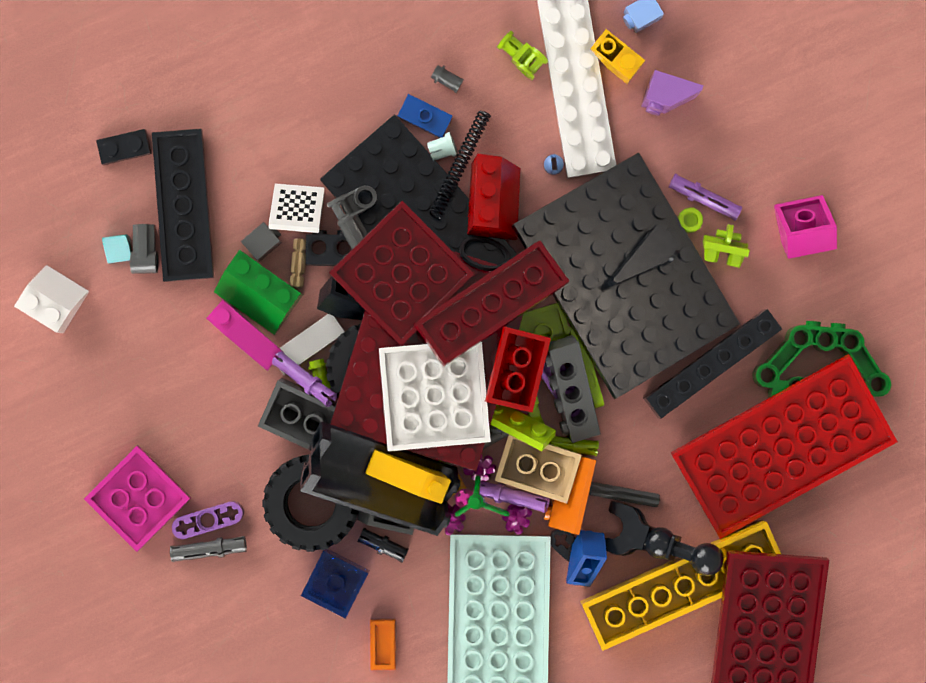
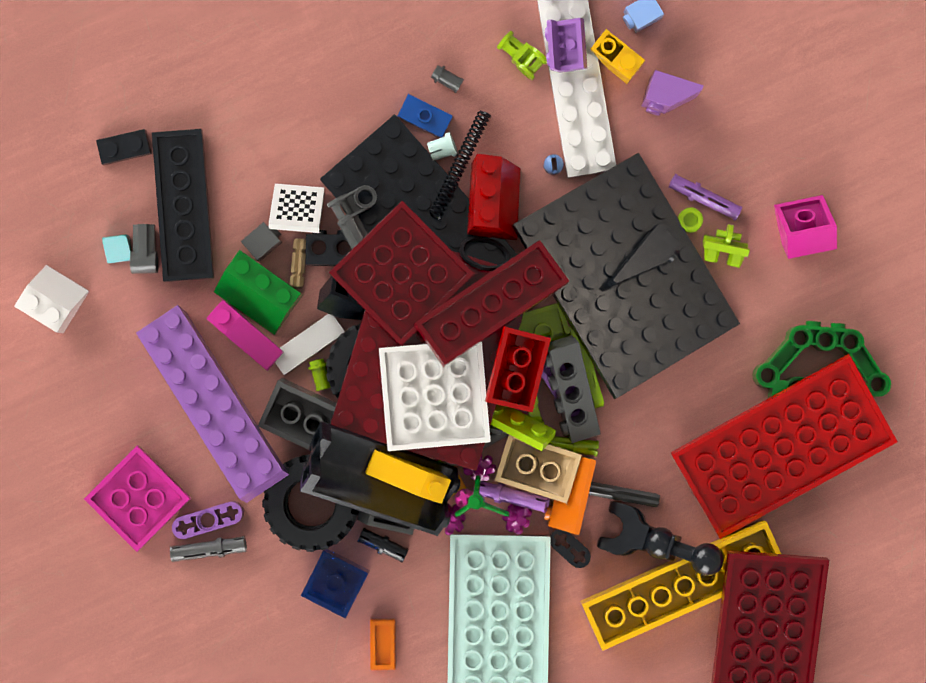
(212, 404): none -> medium lavender brick
(311, 384): medium lavender pin -> none
(566, 45): none -> medium lavender bracket
(586, 558): blue slope -> none
(712, 363): black brick -> none

